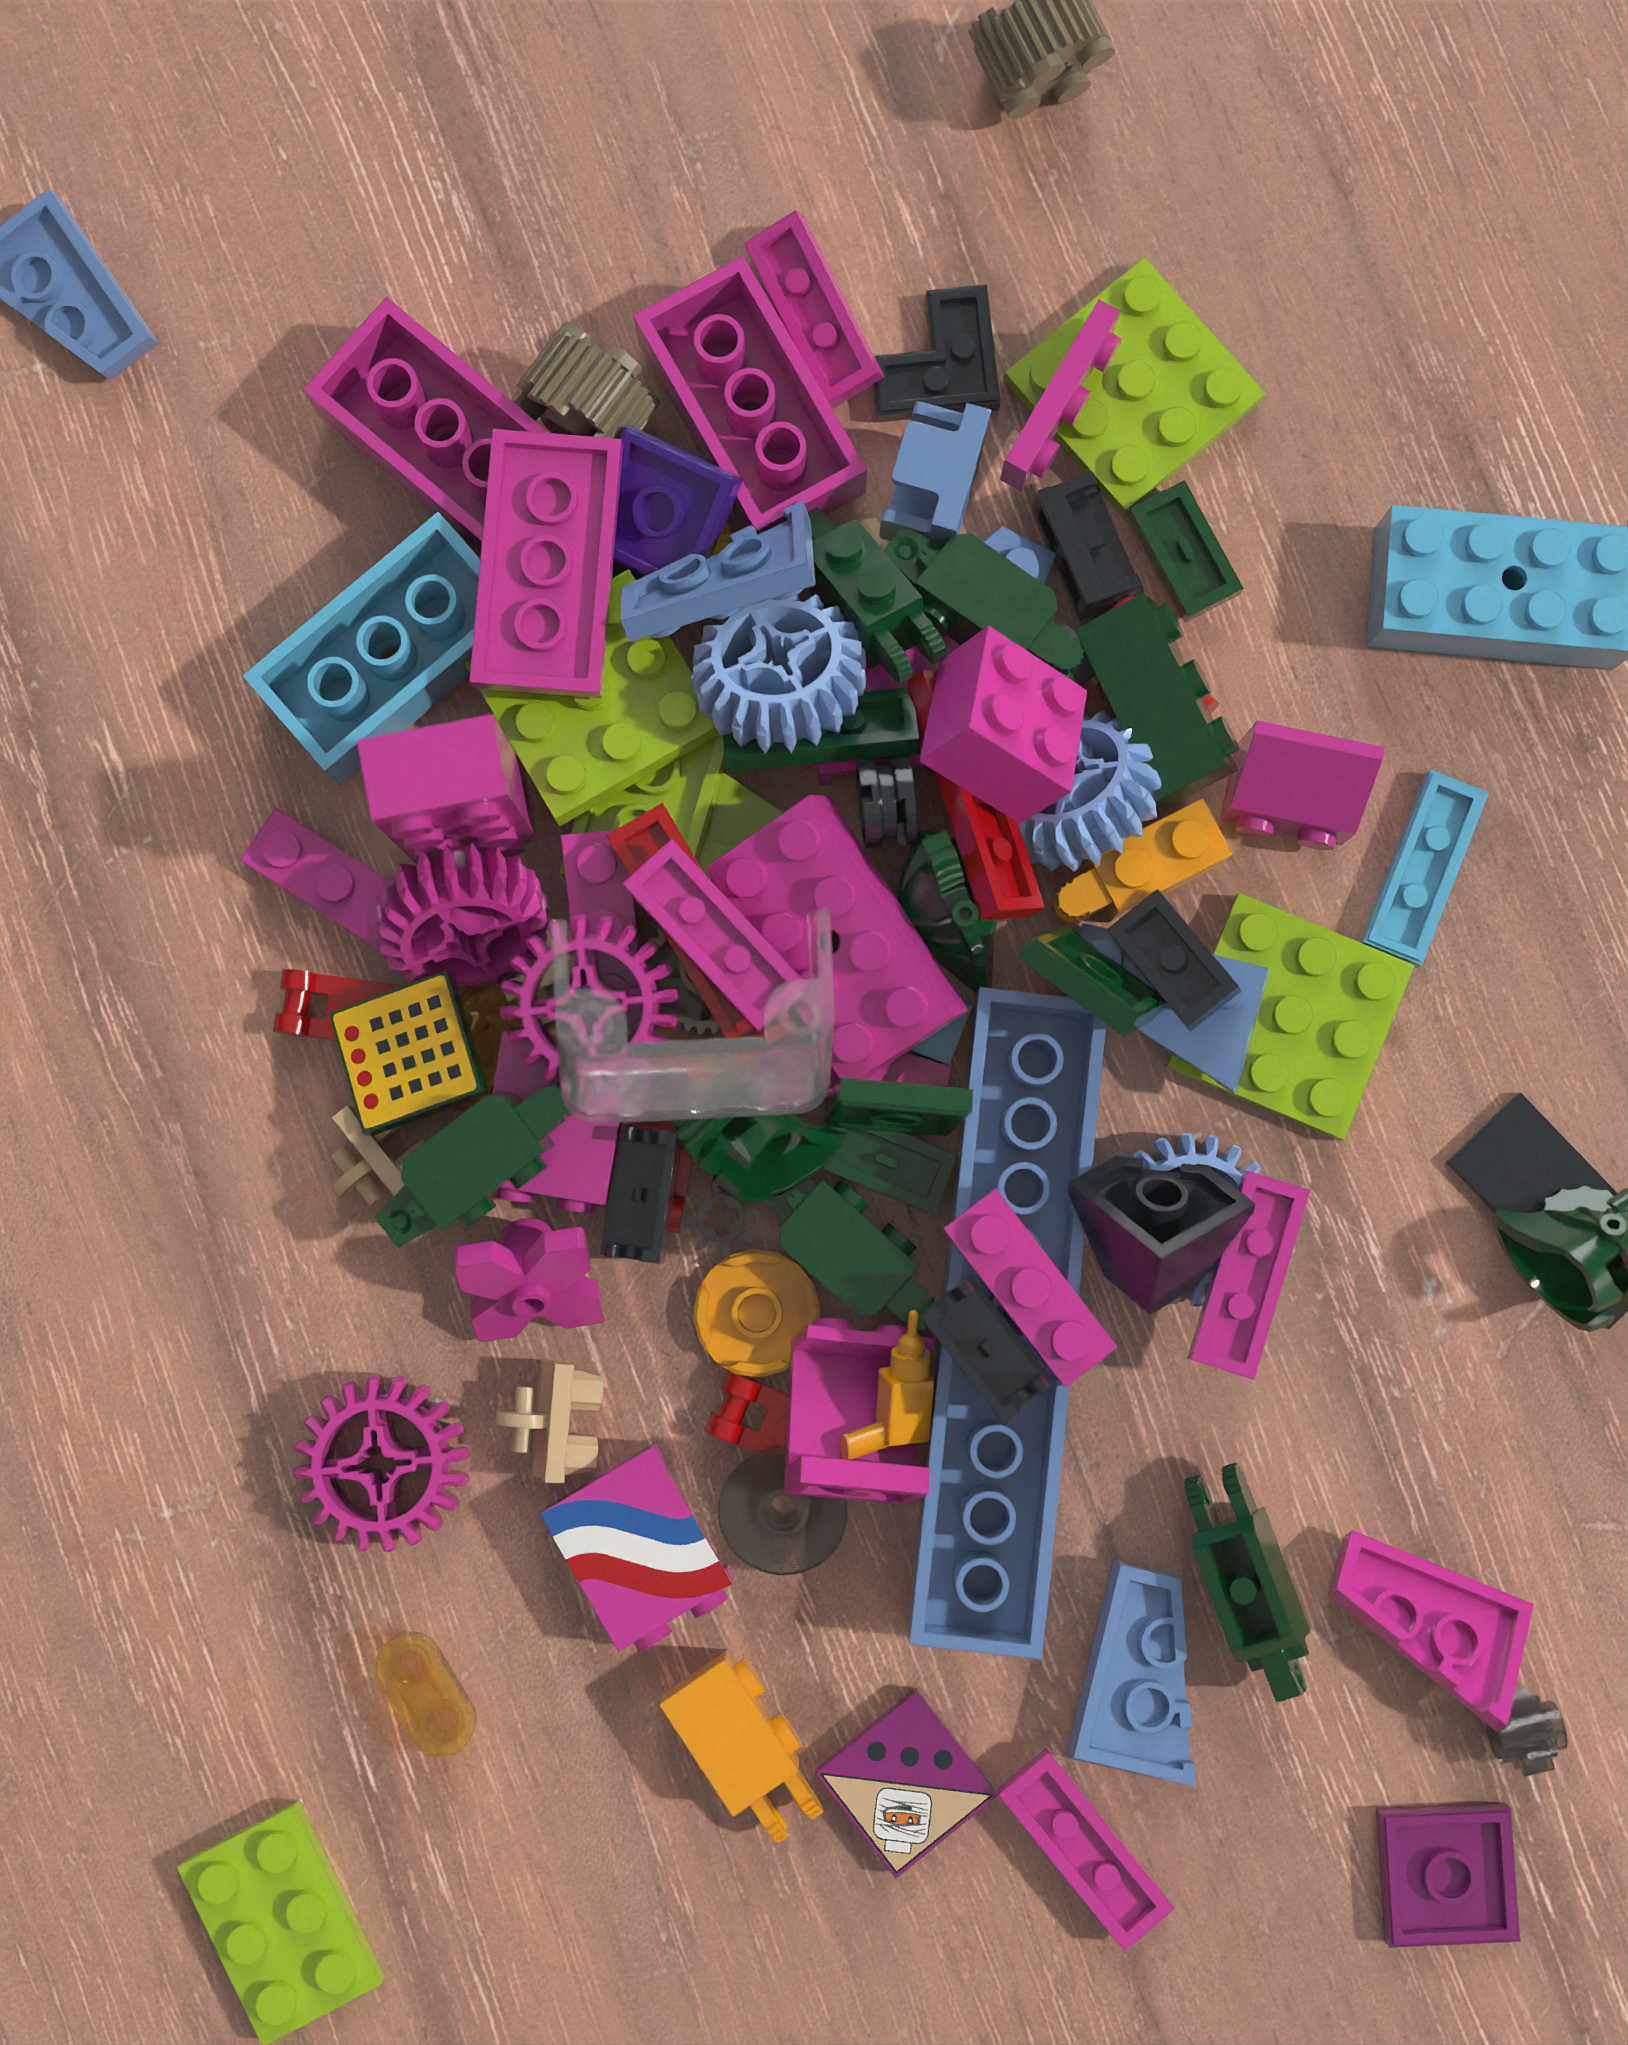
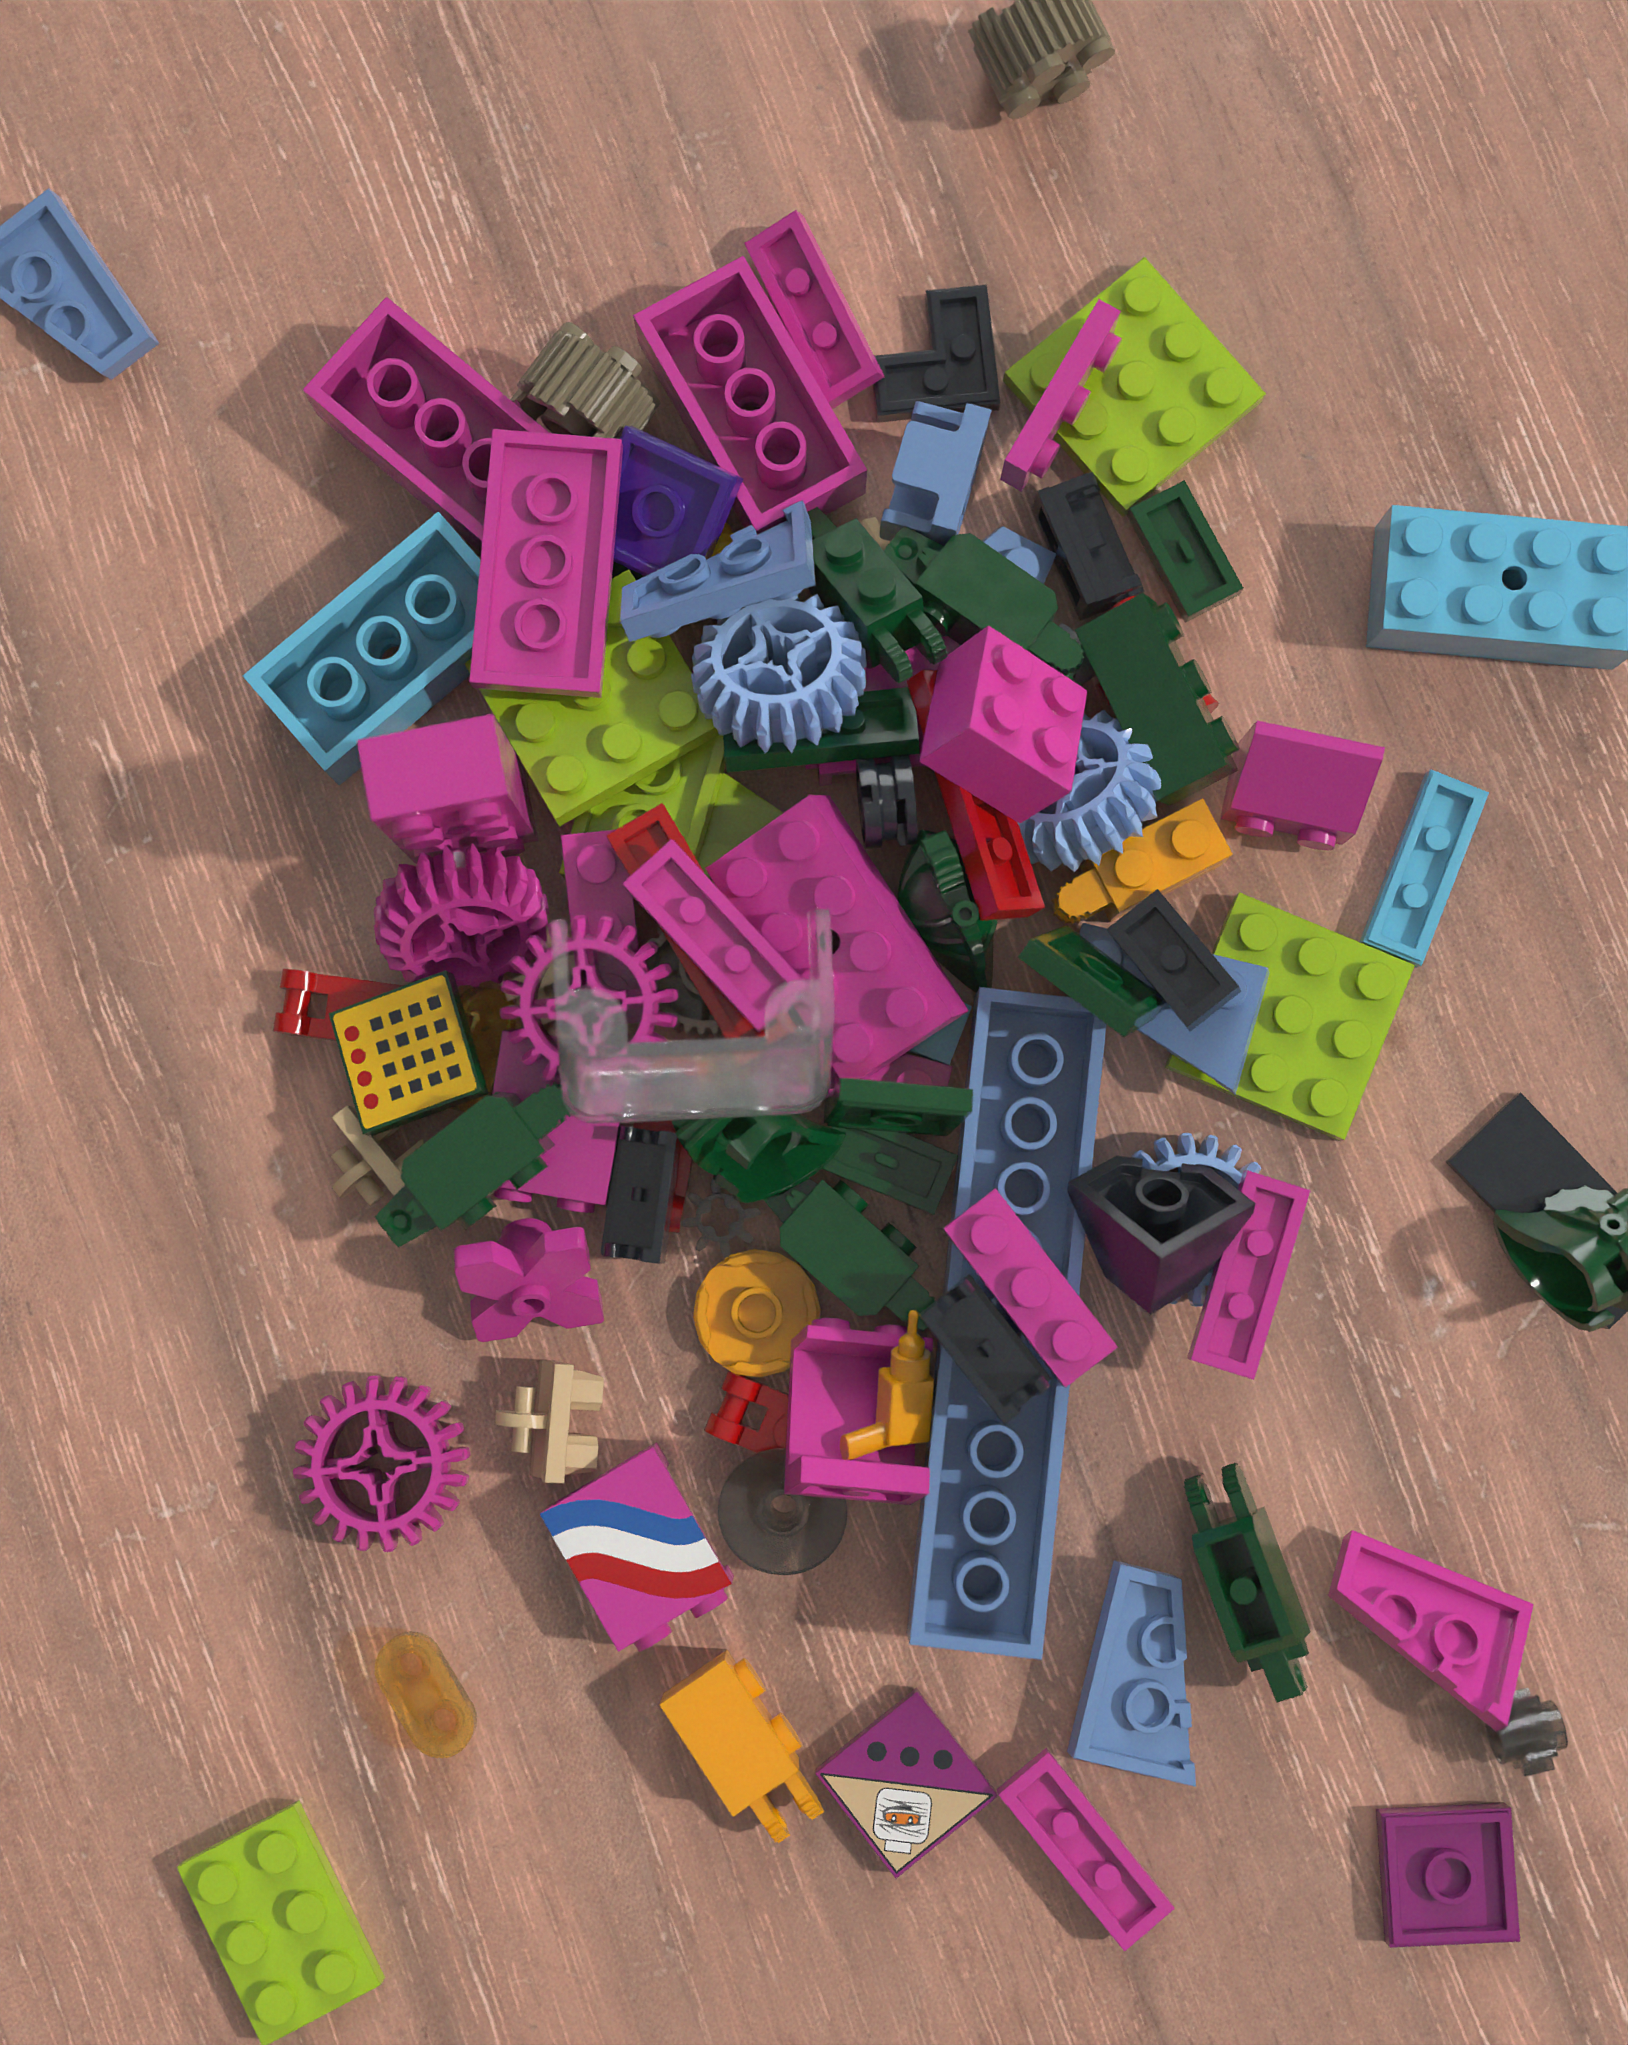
(317, 873): dark pink plate -> none

